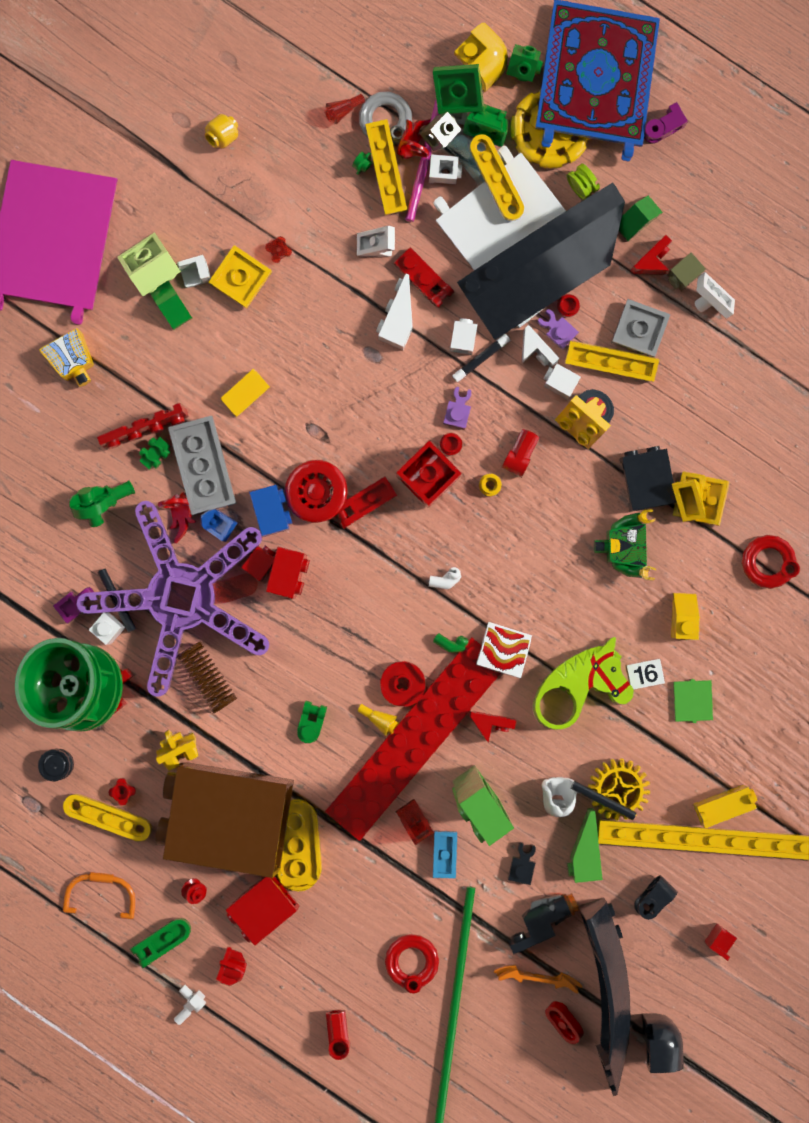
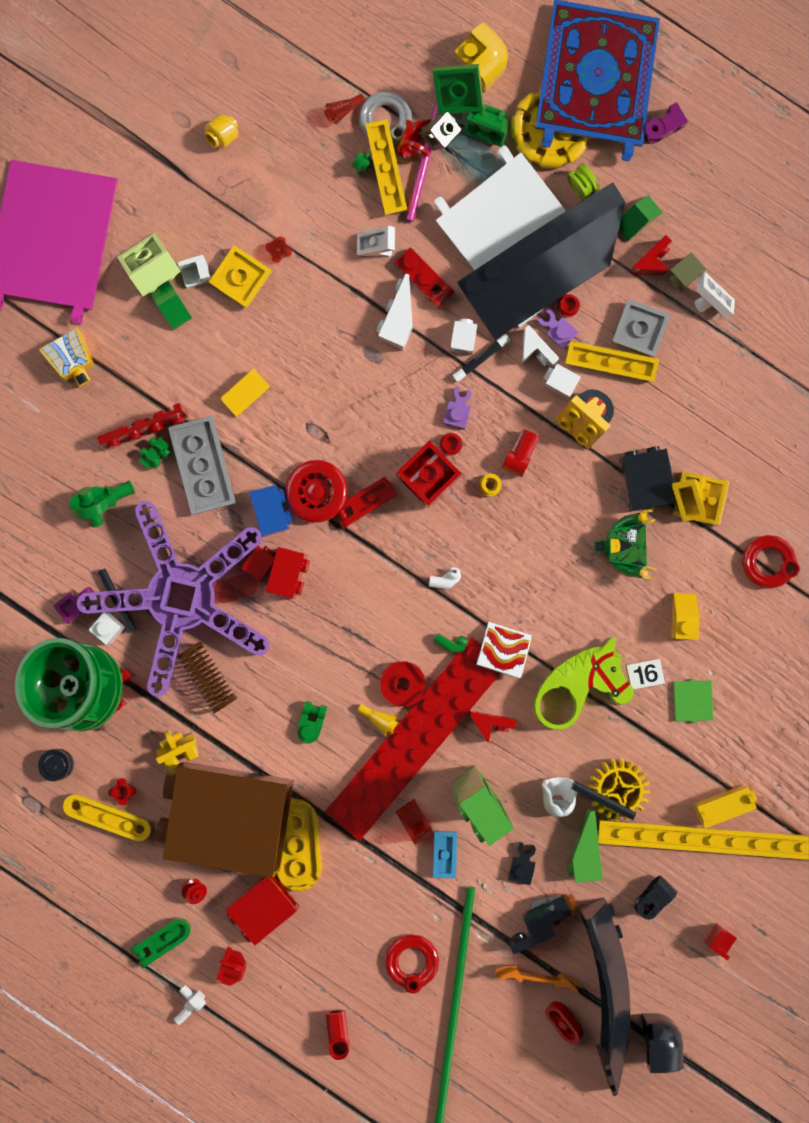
(105, 878): orange piece -> none
(180, 513): red piece -> none
(218, 524): blue plate -> none
(441, 162): white brick -> none
(496, 177): yellow plate -> none
(524, 63): green brick -> none

